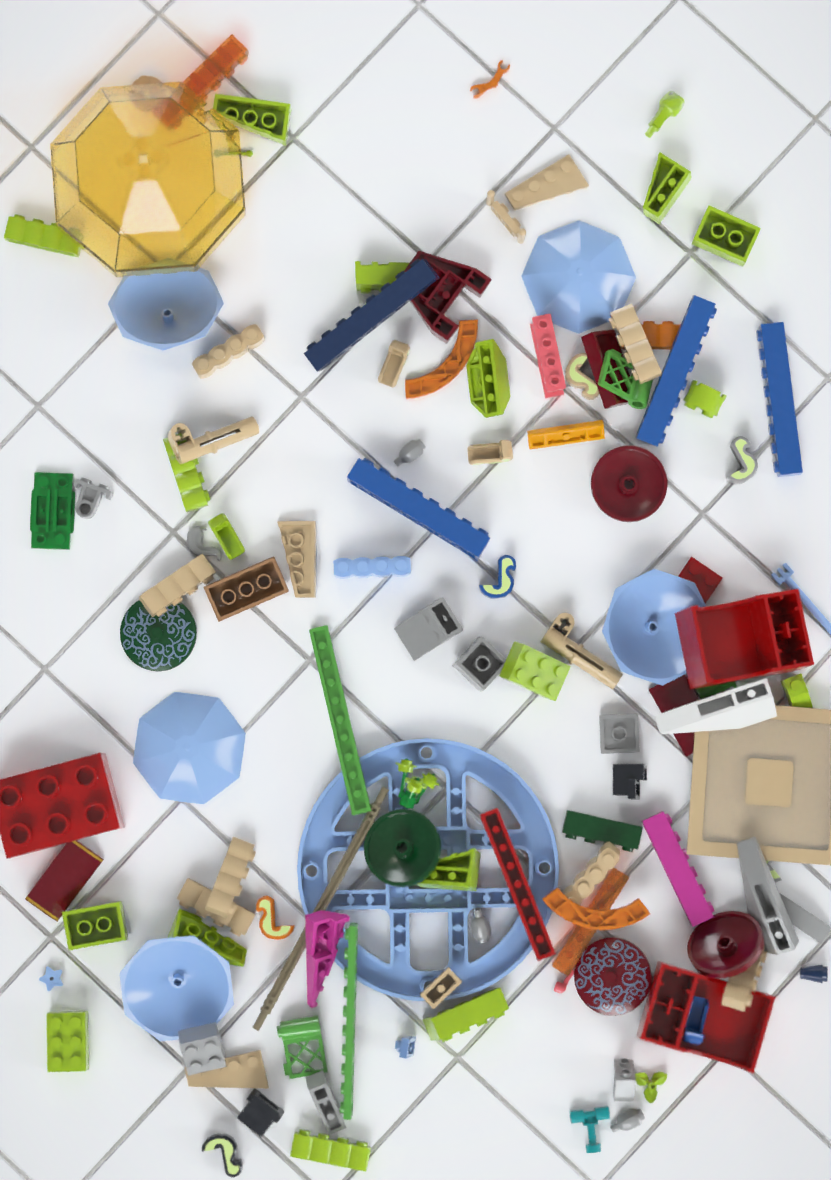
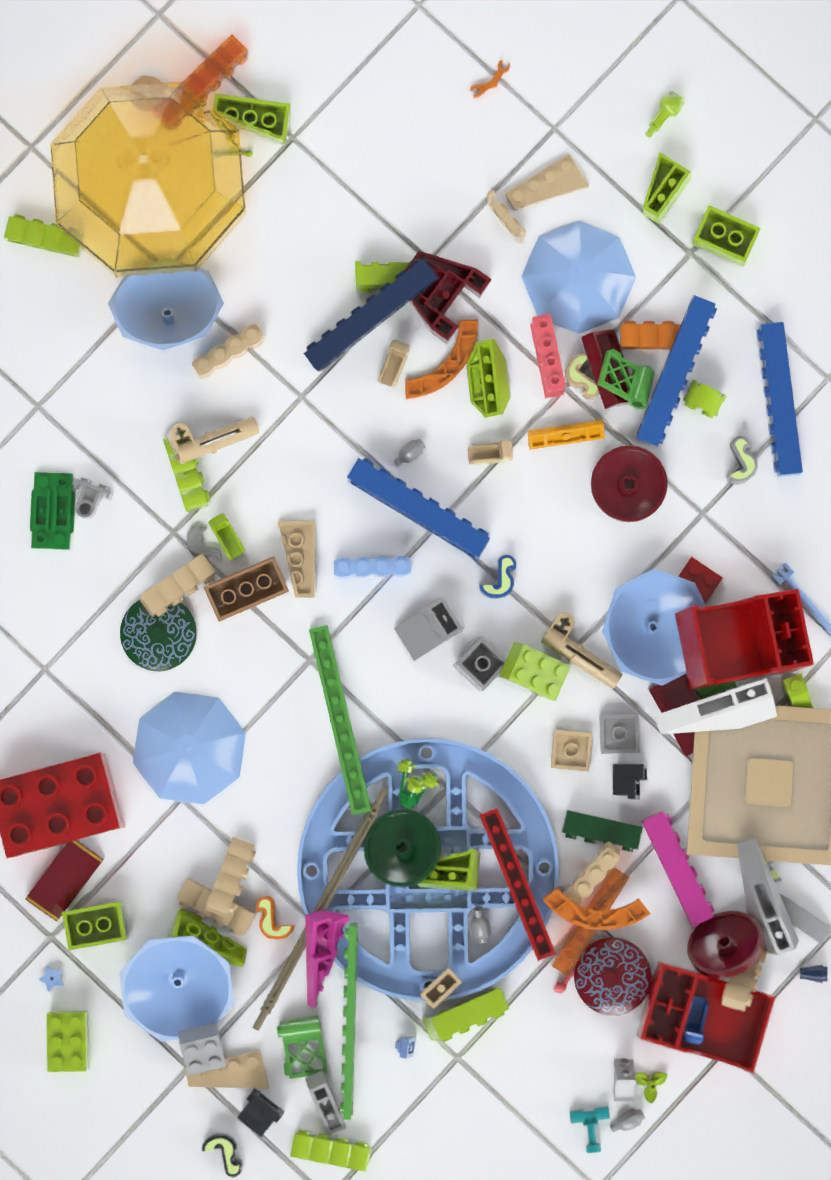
(571, 750): none -> tan plate
(635, 343): tan brick -> none

